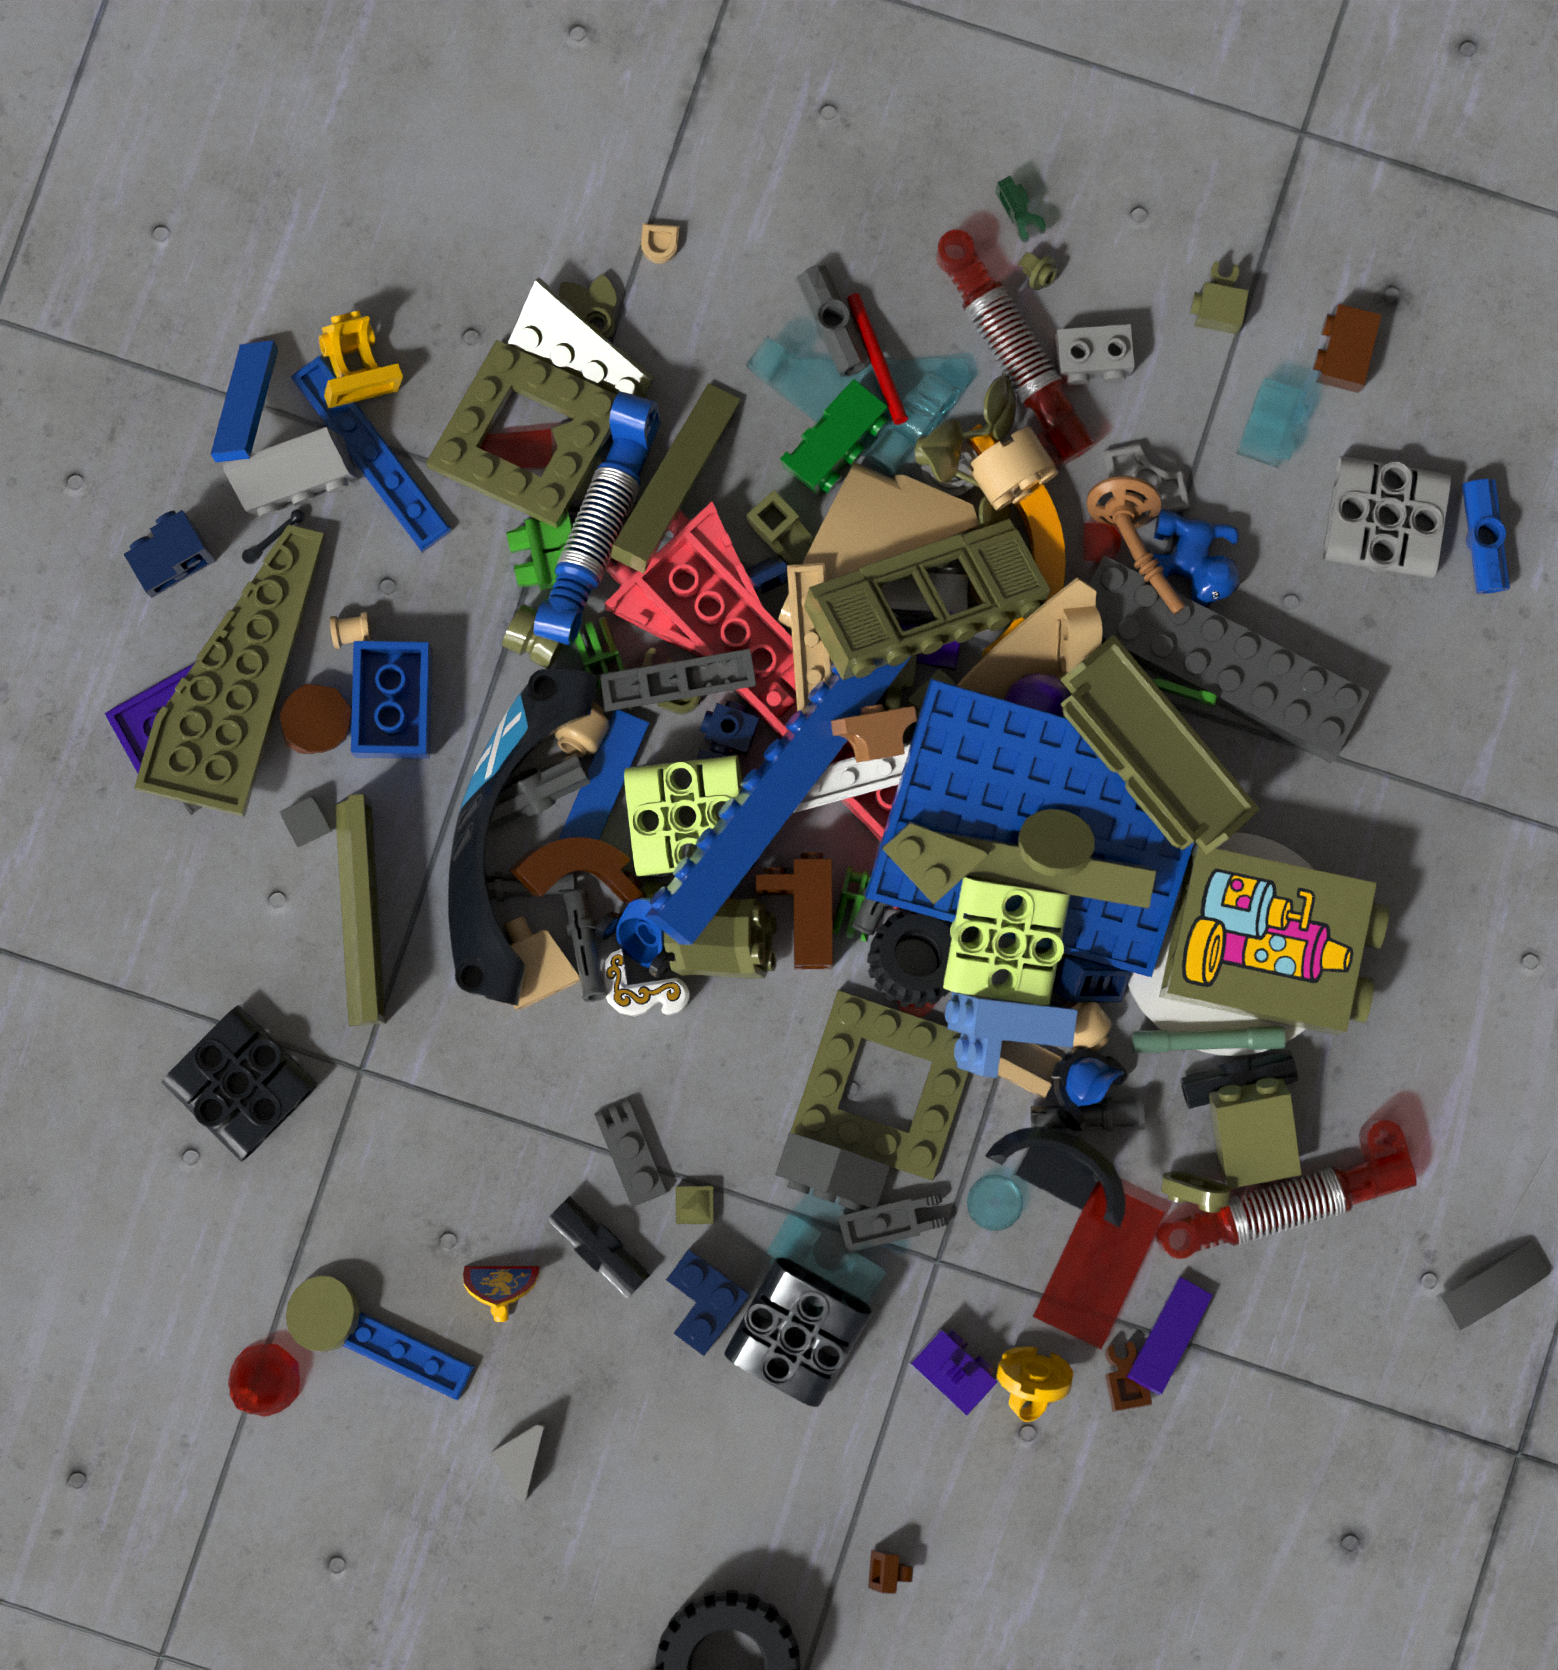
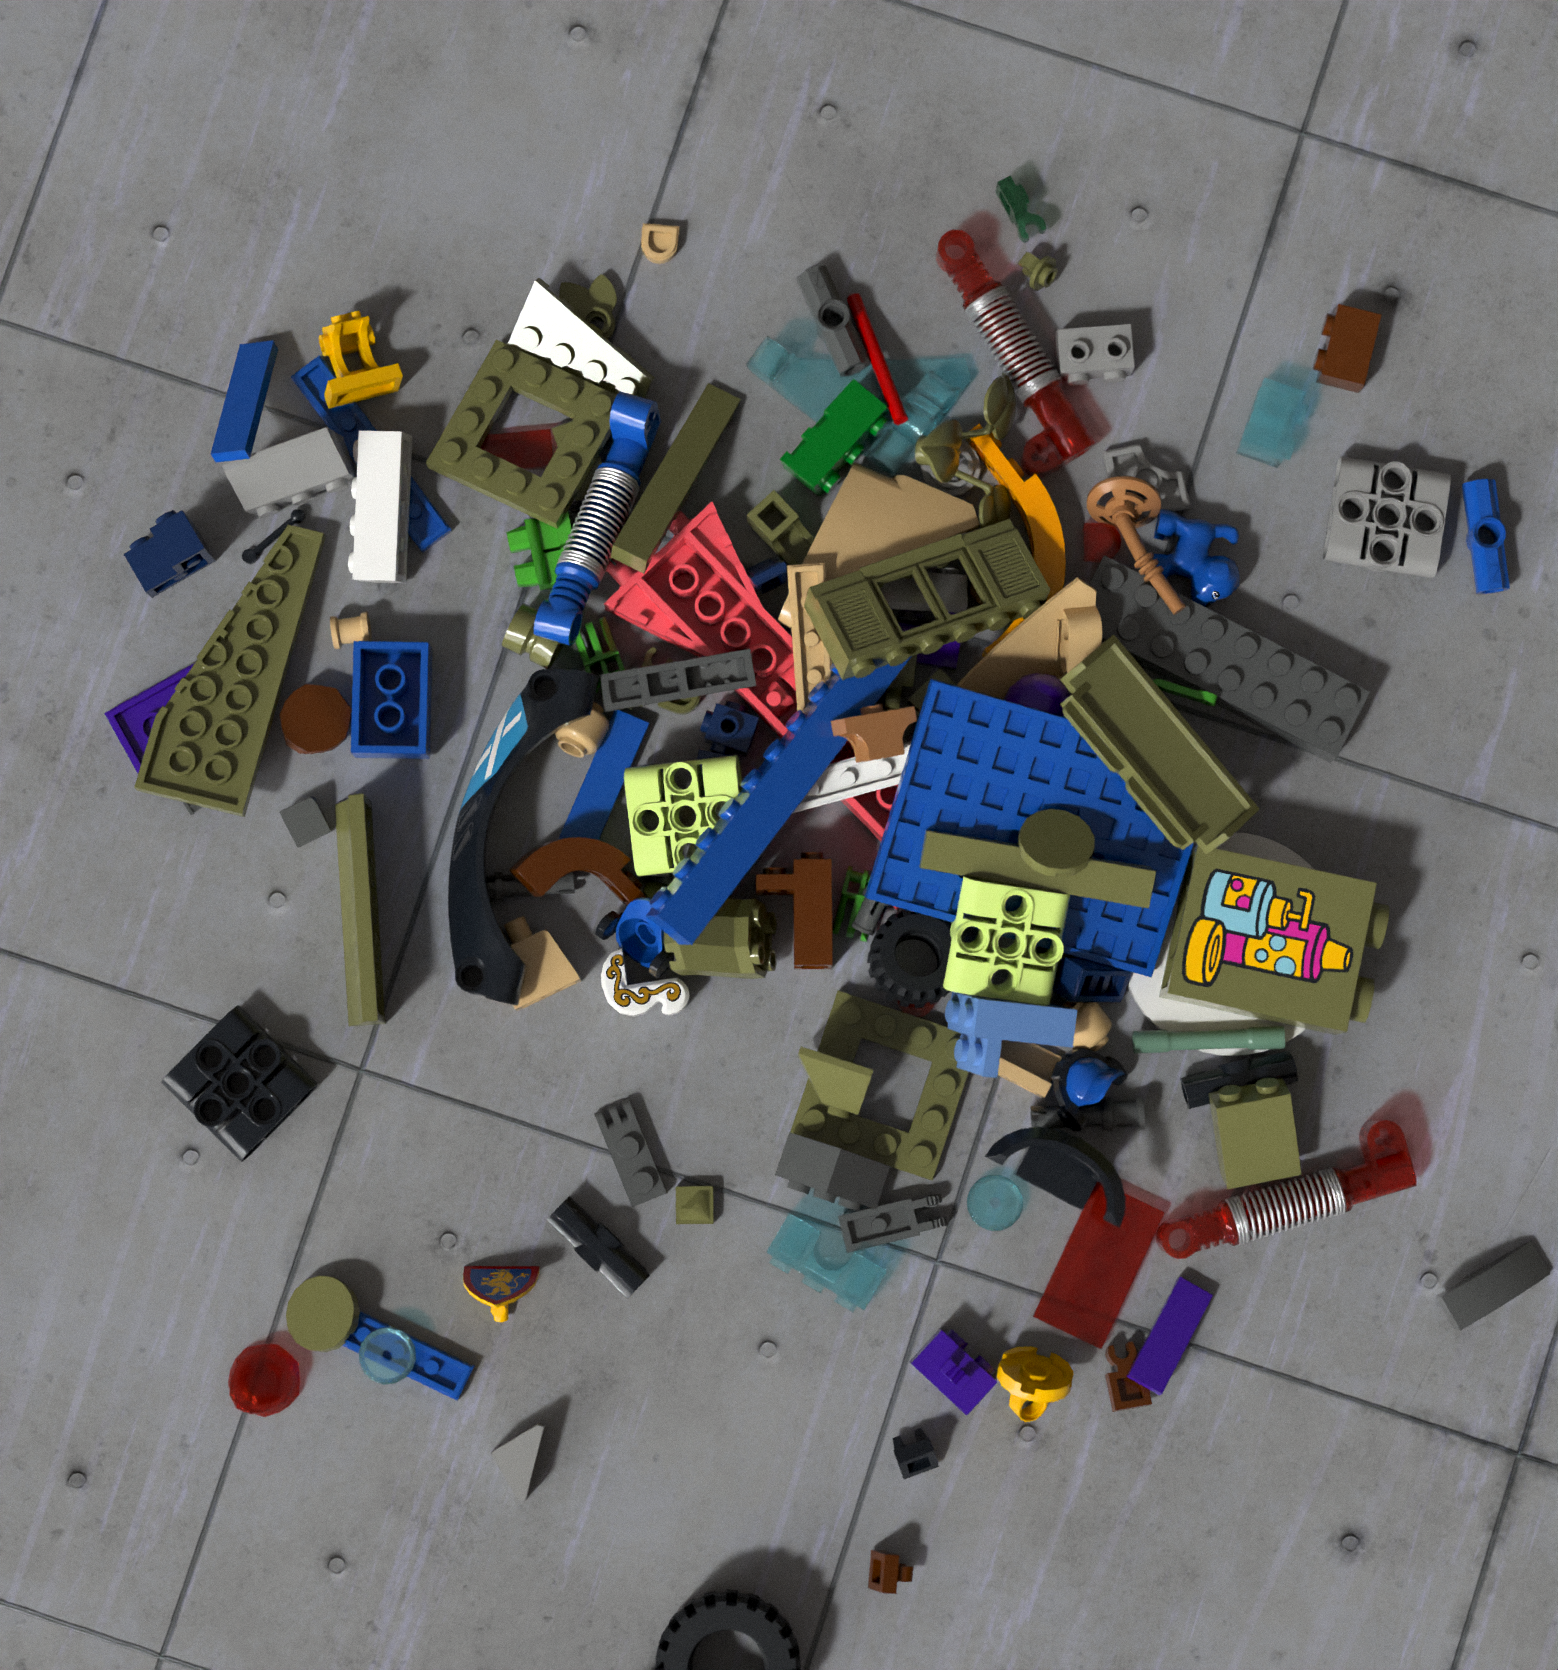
(381, 506): none -> white brick
(402, 1352): none -> clear light blue piece
(539, 788): dark grey piece -> none
(582, 930): dark grey pin -> none
(715, 1299): dark blue brick -> none
(833, 1324): black connector -> none
(836, 1081): none -> olive slope
(915, 1457): none -> black tile
(932, 858): olive wing -> none
(1012, 467): tan brick -> none
(1196, 1189): olive plate -> none
(1219, 303): olive brick -> none

